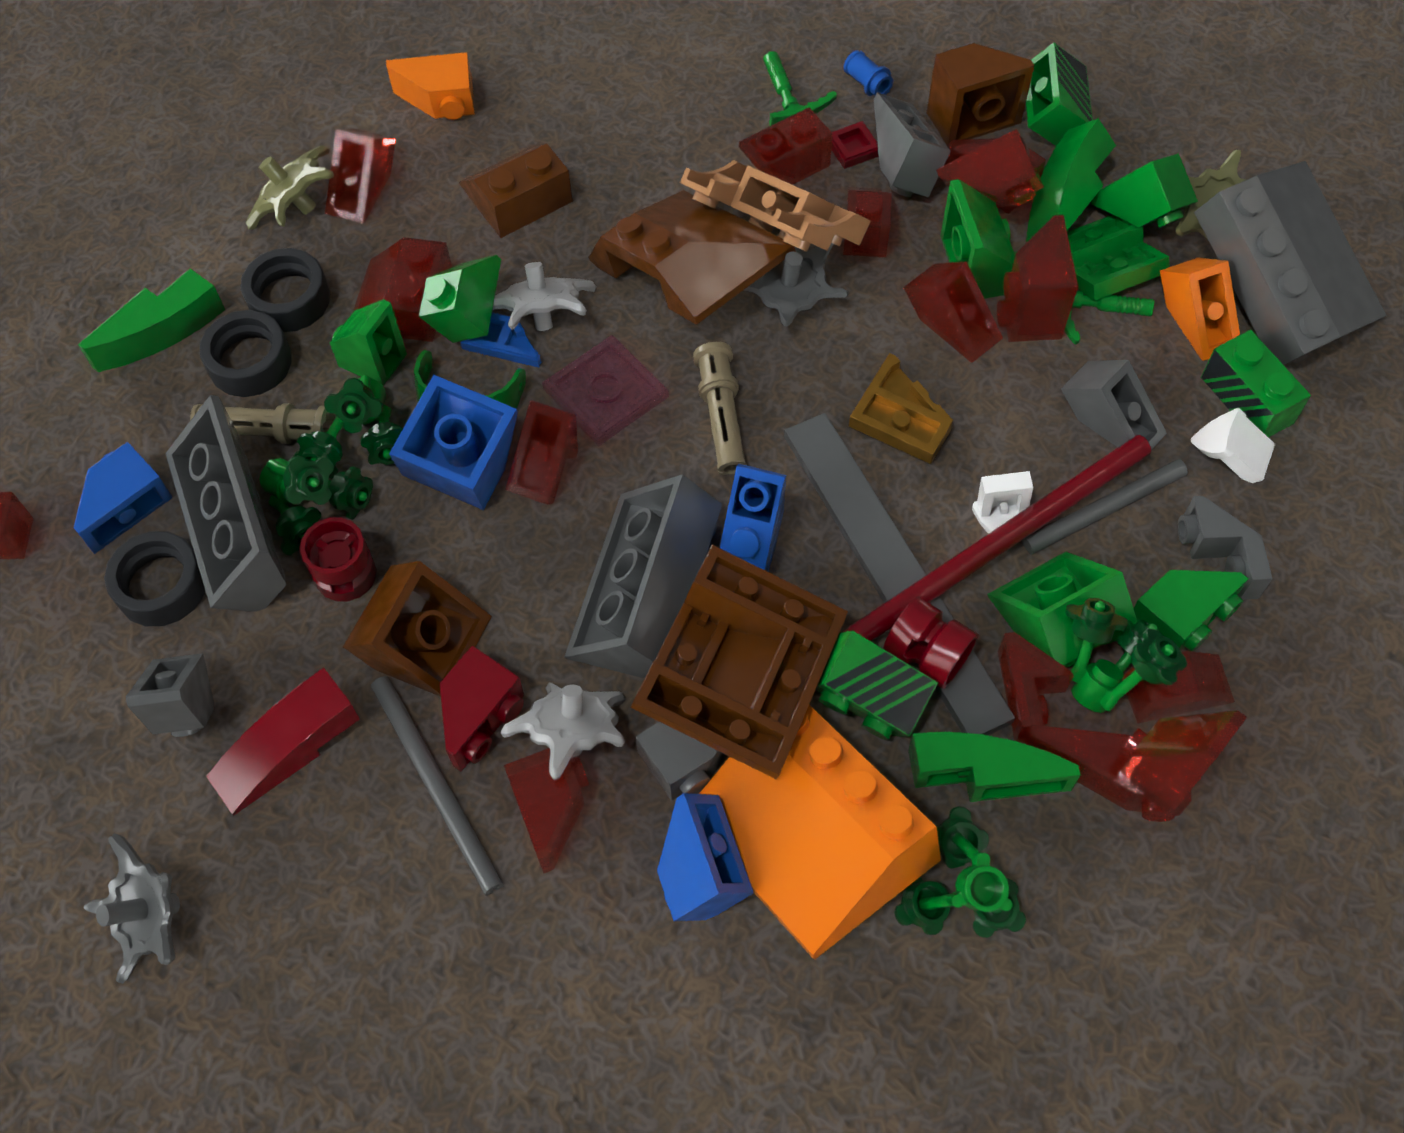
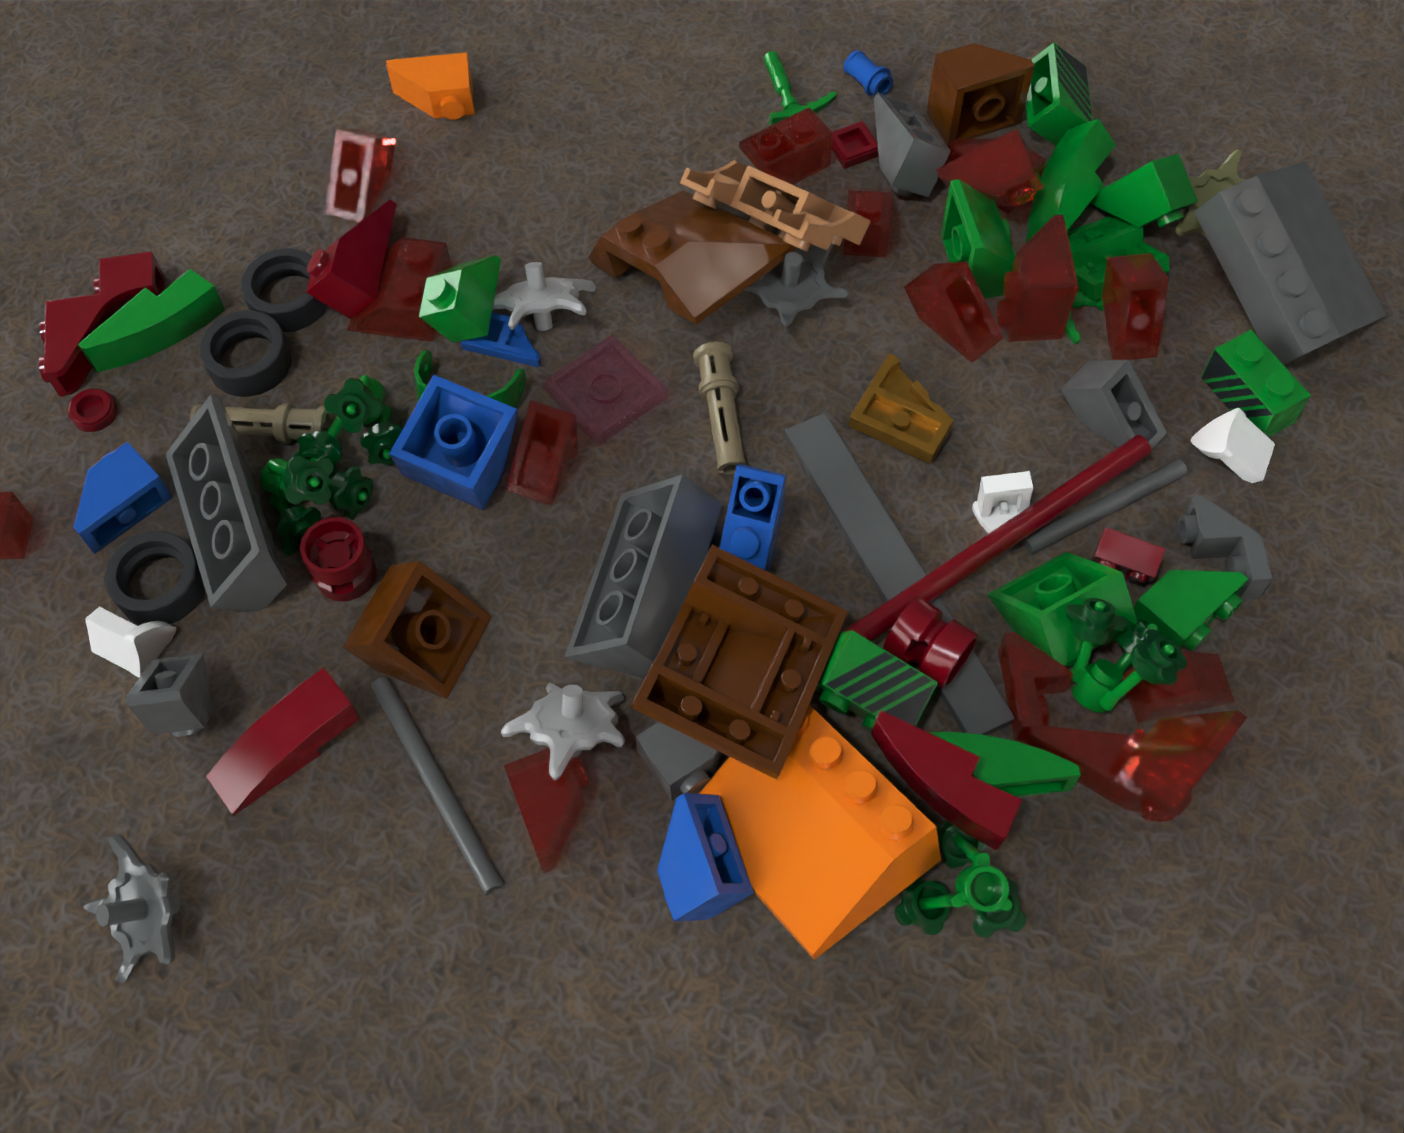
(74, 318): none -> dark red arch
(92, 410): none -> dark red tile
(126, 643): none -> white tile
(288, 186): olive piece -> none
(351, 268): none -> dark red slope
(370, 342): green slope -> none
(474, 703): dark red slope -> none
(520, 189): reddish brown slope -> none
(945, 781): none -> dark red slope
(1129, 555): none -> dark red piece
(1134, 305): none -> clear red slope
(1202, 302): orange slope -> none

